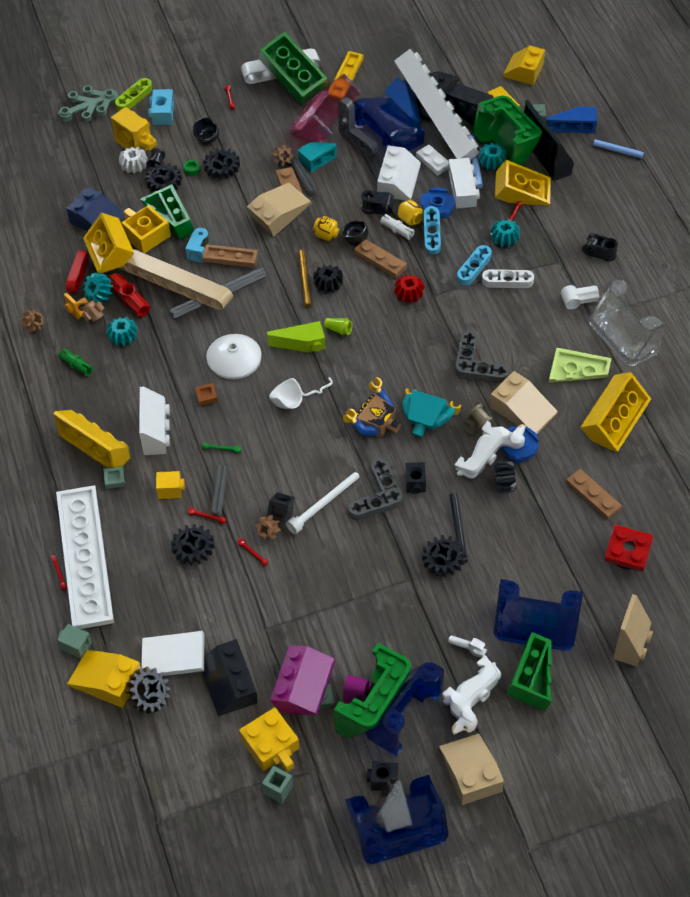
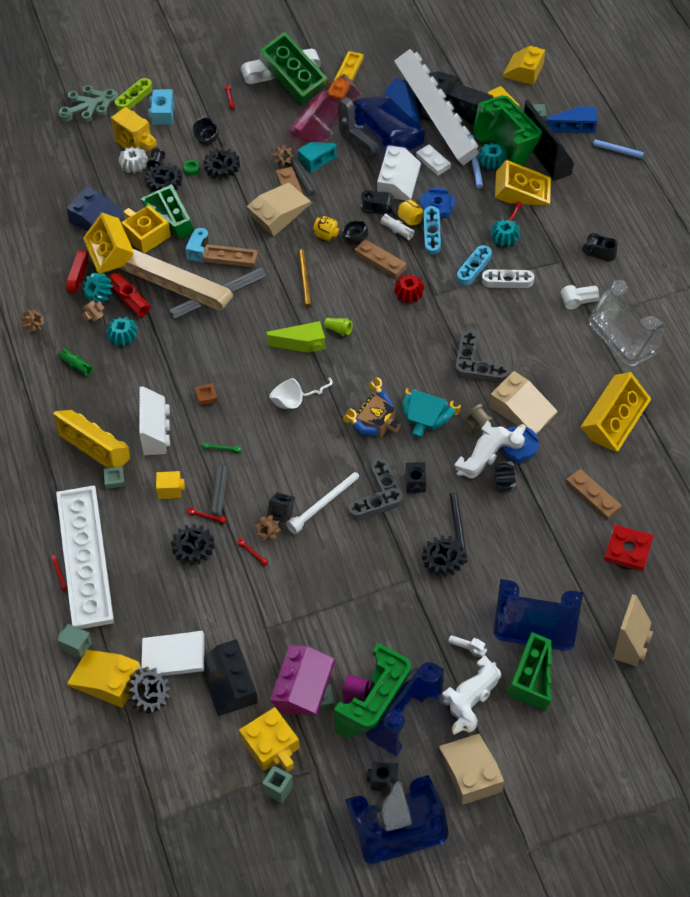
(72, 306): light orange bracket -> none
(233, 356): white dish -> none
(328, 278): black gear -> none
(463, 183): white brick -> none
(575, 365): yellowish green wing -> none

